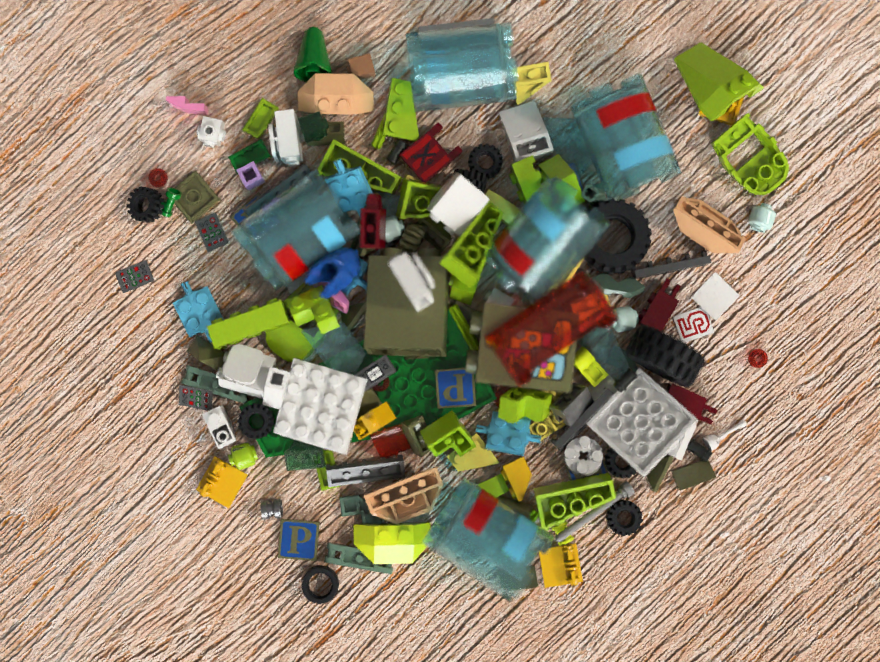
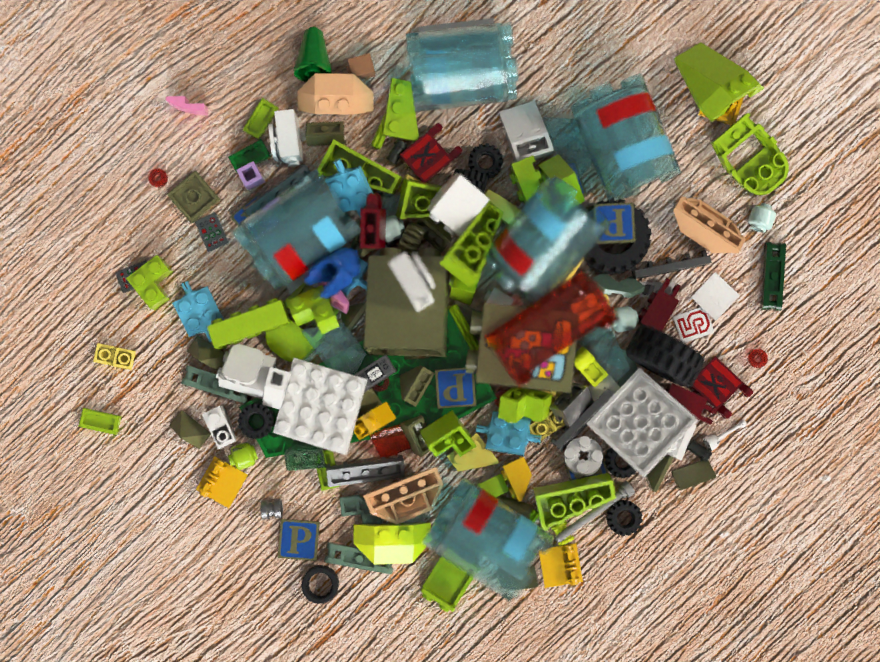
(100, 421): none -> lime tile
(114, 356): none -> light yellow slope
(136, 203): black tyre -> none
(147, 281): none -> lime brick
(173, 195): green piece -> none
(190, 430): none -> olive slope
(195, 397): dark grey sticker -> none
(211, 131): white brick -> none
(313, 127): clear green brick -> none
(414, 384): none -> olive slope
(445, 585): none -> lime panel
(531, 79): light yellow wing -> none
(594, 193): sand green piece -> none
(621, 223): none -> tile
(622, 383): pearl dark grey pin -> none
(654, 286): none -> white sticker
(718, 384): none -> flag
(773, 276): none -> dark green plate

